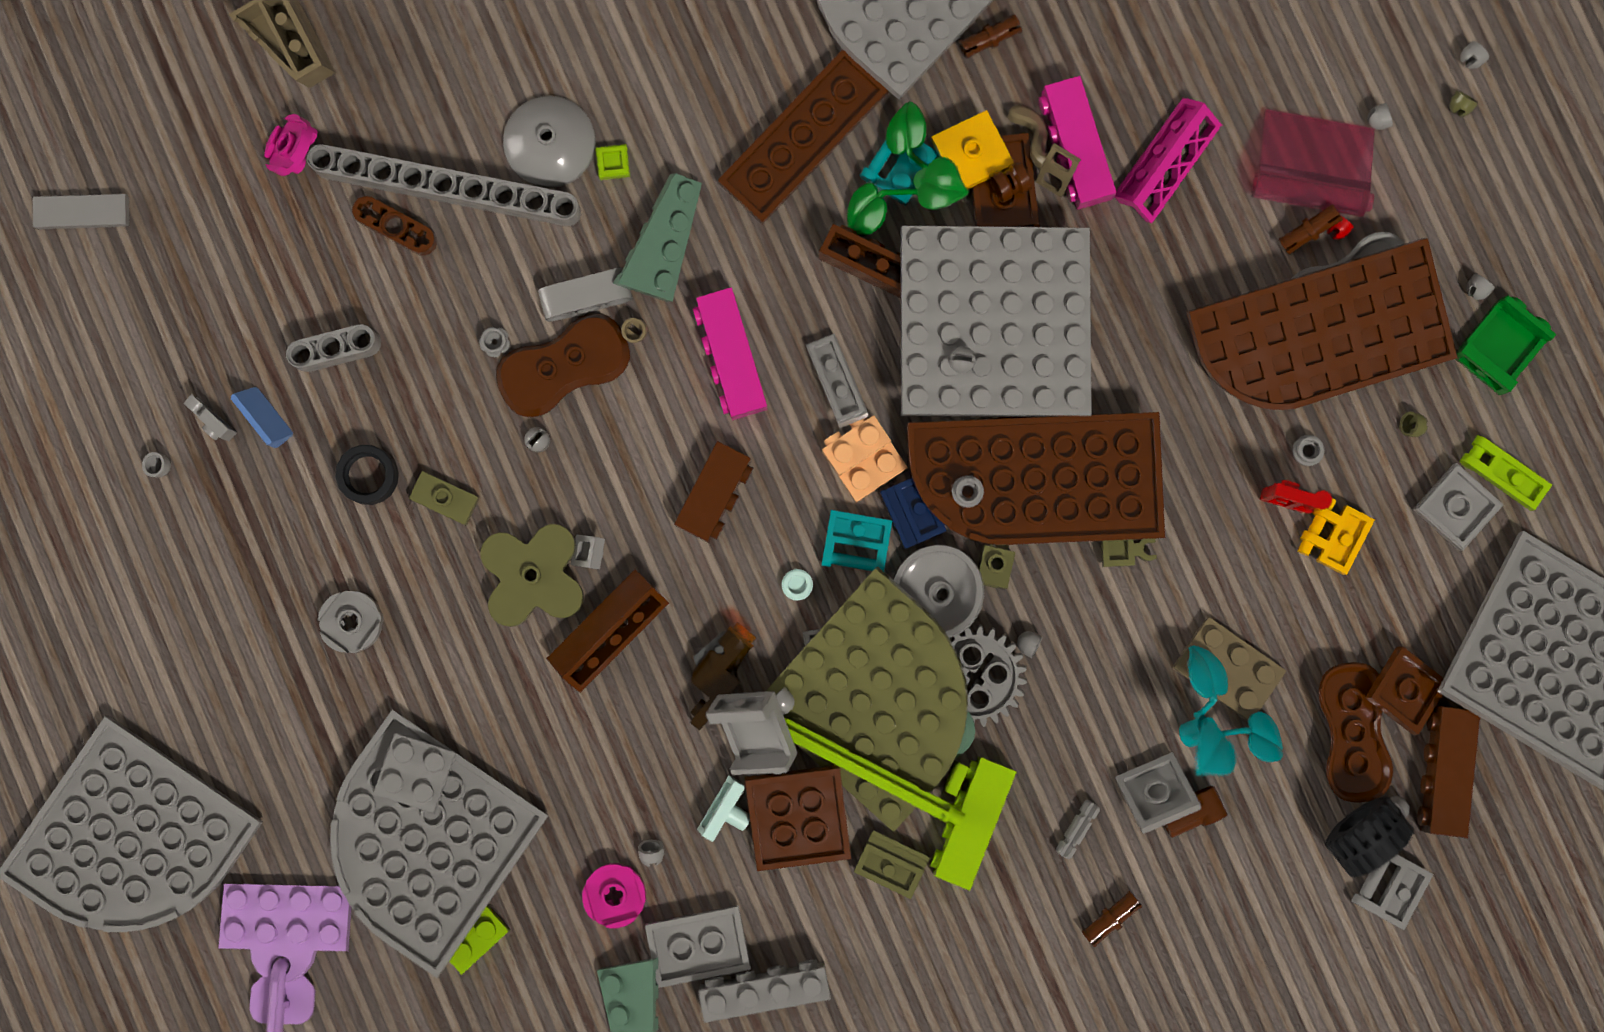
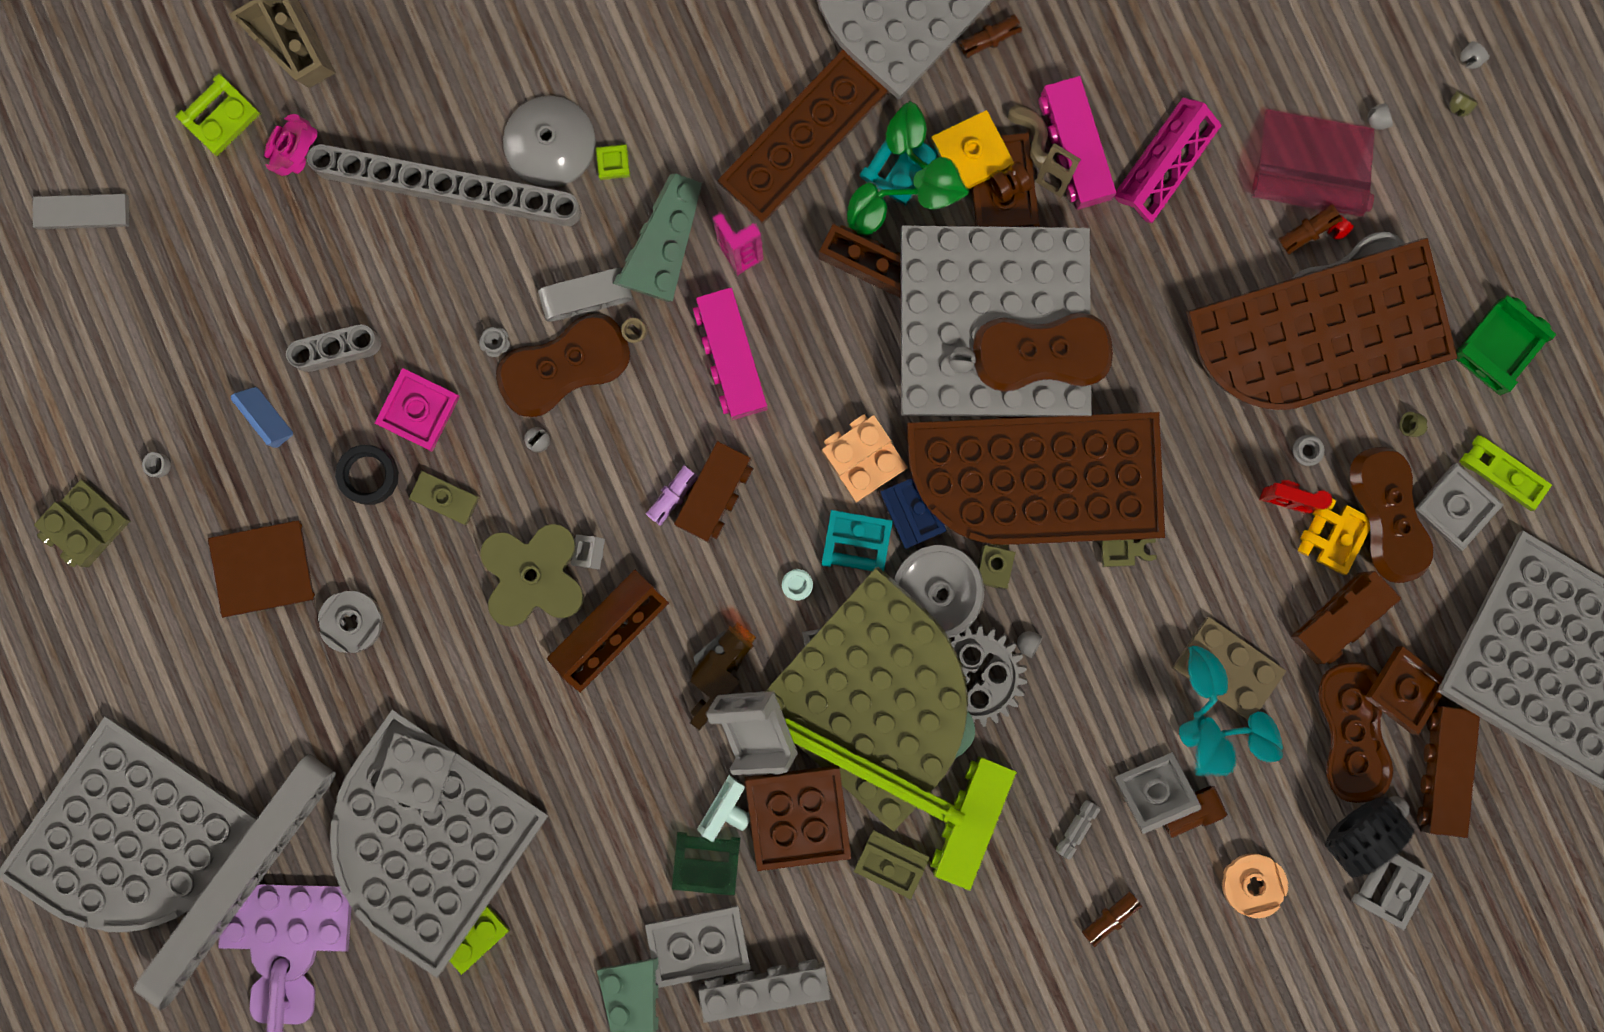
(81, 525): none -> olive plate
(214, 424): light grey plate -> none
(224, 122): none -> lime plate
(234, 882): none -> light grey beam
(261, 569): none -> reddish brown piece
(371, 222): reddish brown beam -> none
(417, 409): none -> dark pink plate
(604, 911): dark pink plate -> none
(651, 852): light grey hinge -> none
(672, 495): none -> lavender pin
(704, 874): none -> clear green plate
(740, 249): none -> dark pink fence
(785, 700): light grey hinge -> none
(837, 380): light grey tile -> none
(956, 778): lime tile -> none
(978, 491): light grey plate -> none
(1066, 350): none -> reddish brown plate
(1270, 895): none -> light nougat plate
(1345, 617): none -> reddish brown wedge
(1398, 539): none -> reddish brown plate
(1479, 287): light grey hinge -> none

